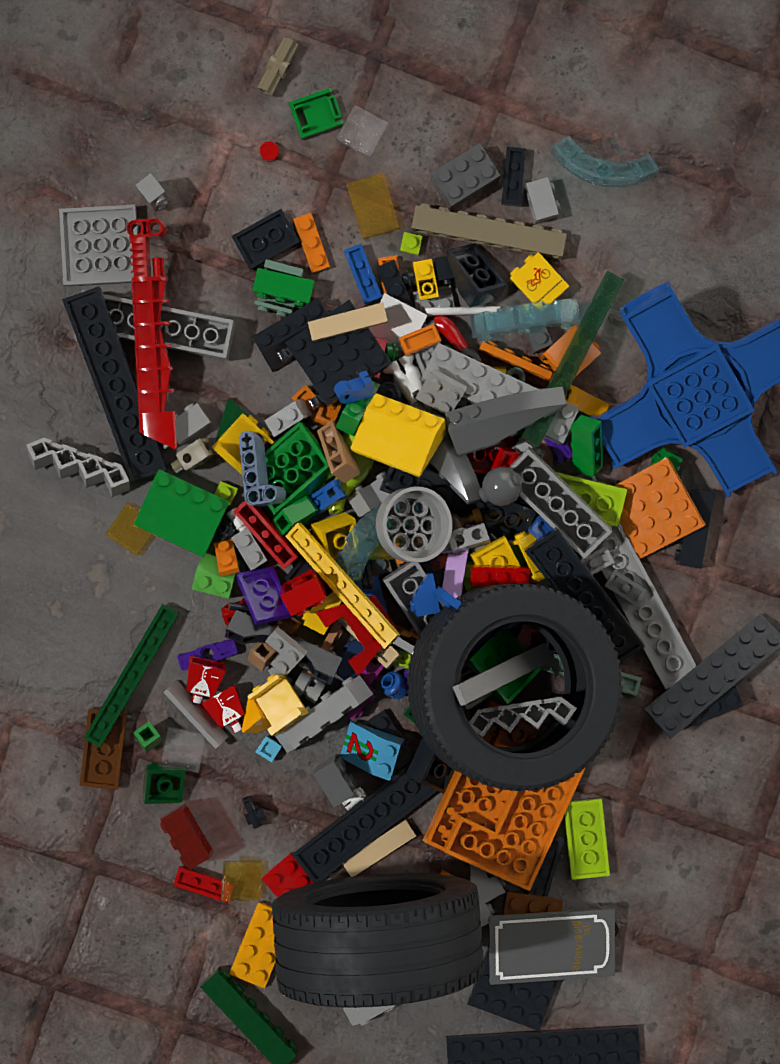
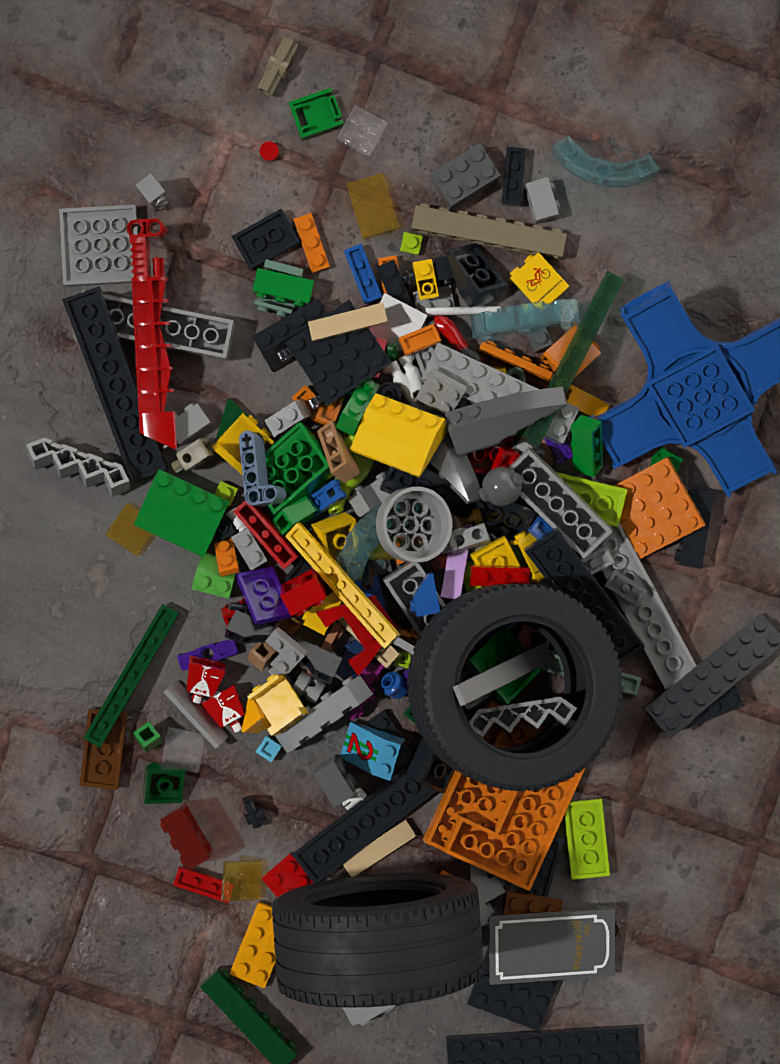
(354, 389): blue leg -> none
(446, 598): blue plate -> none

